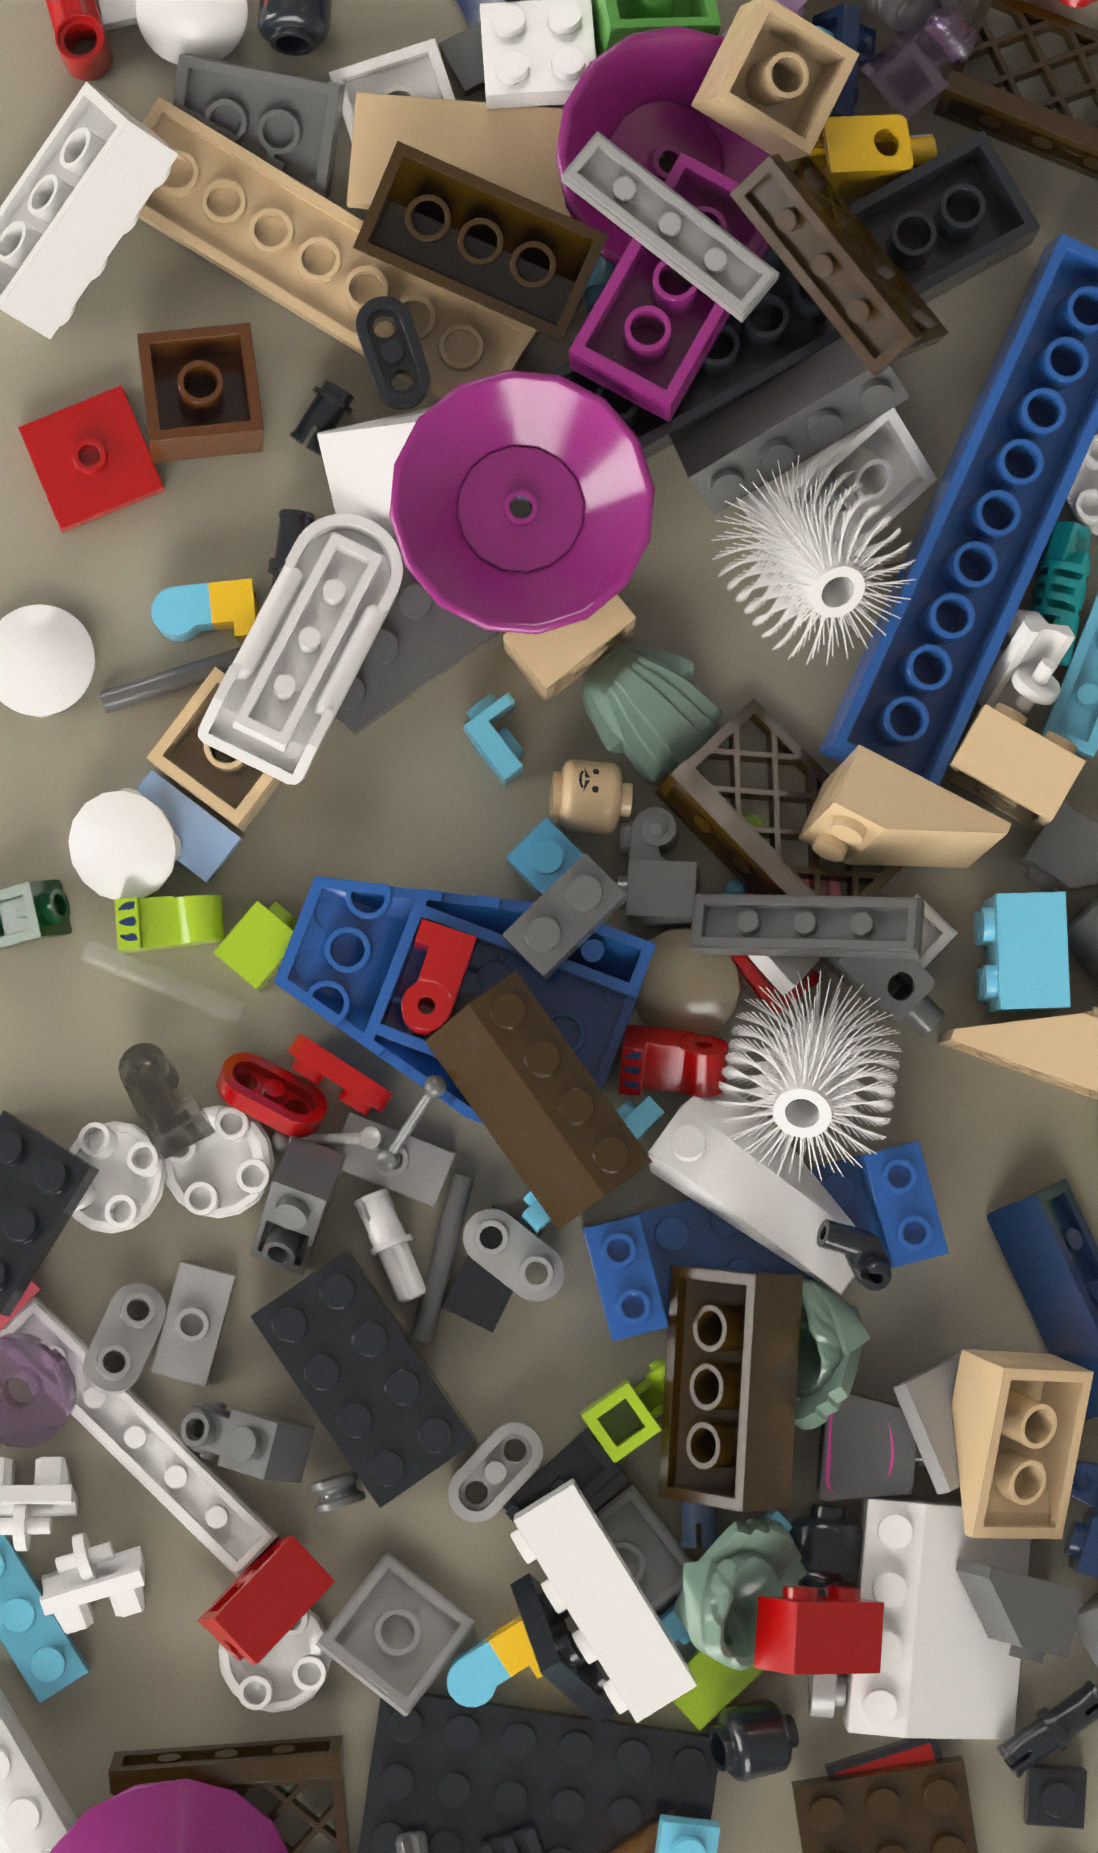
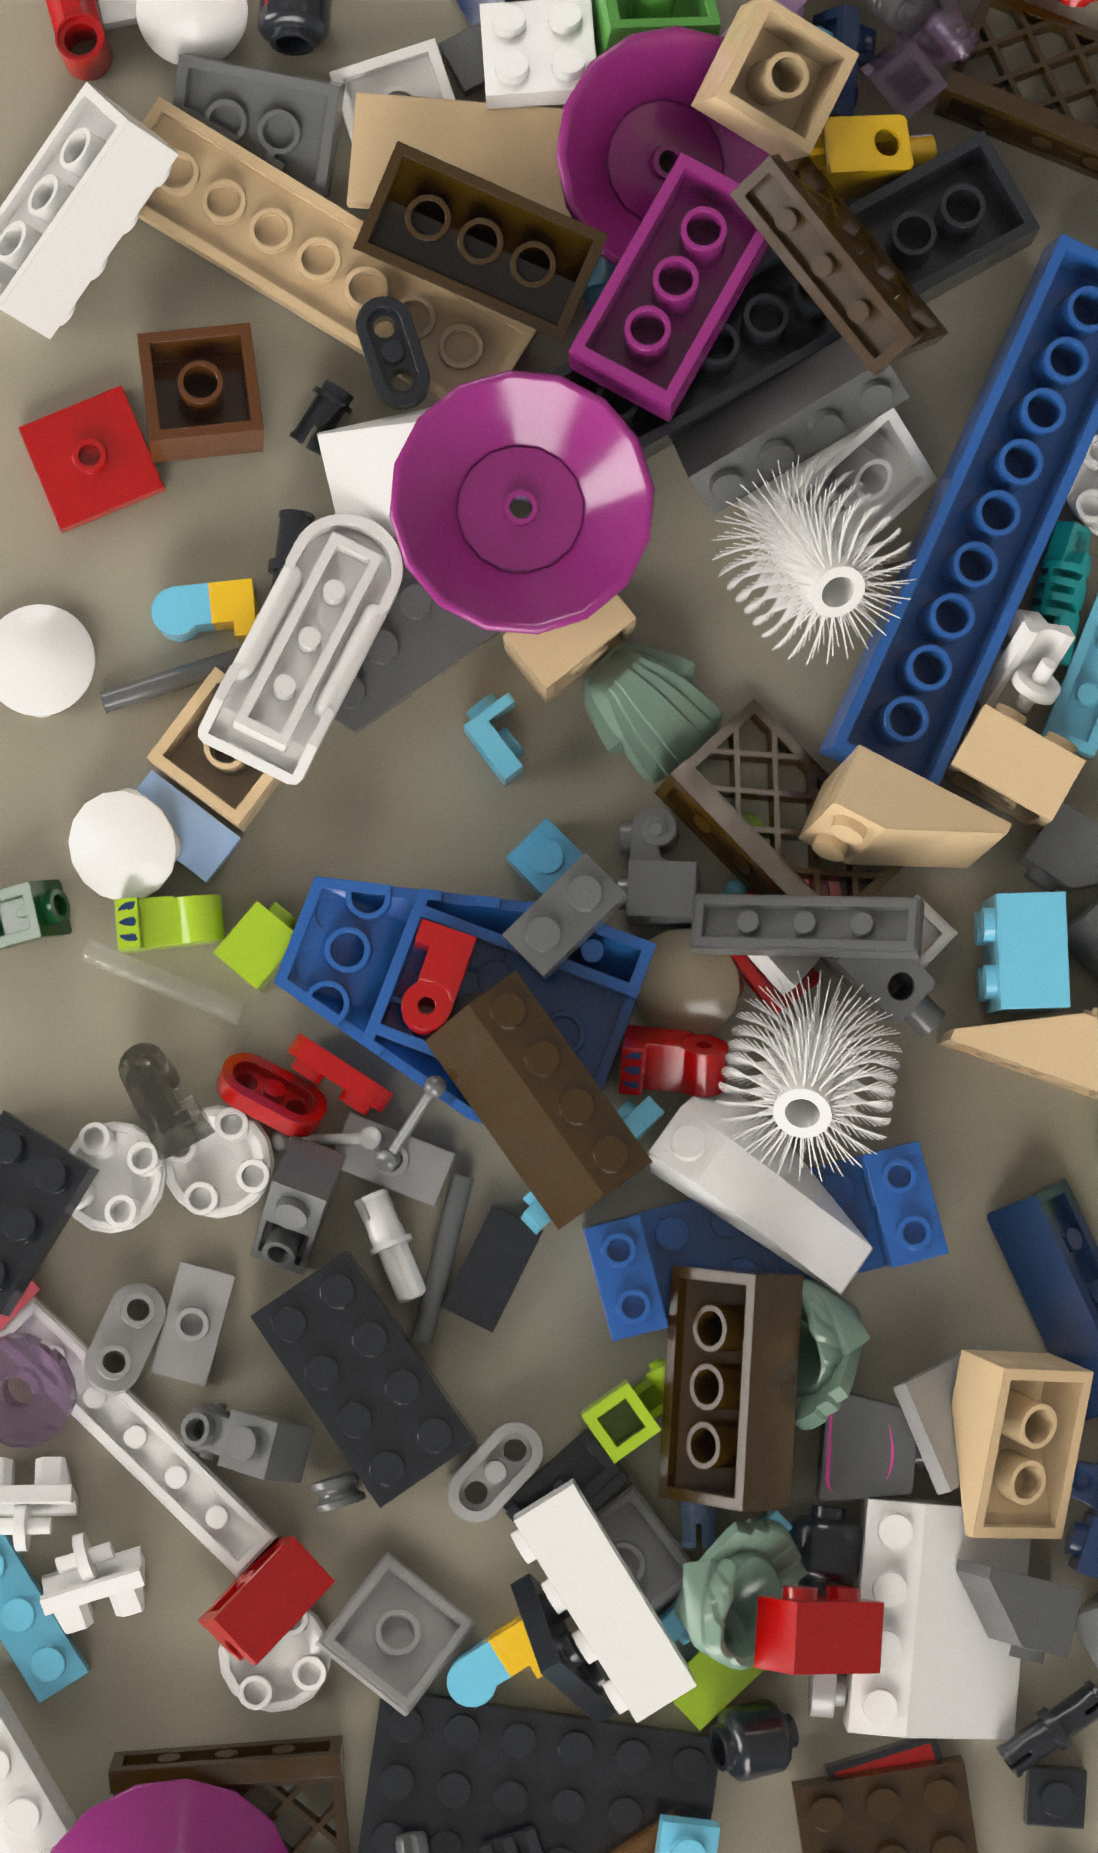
(513, 1255): light grey plate -> none
(589, 796): tan head -> none
(669, 226): light grey tile -> none
(861, 1251): black arm -> none

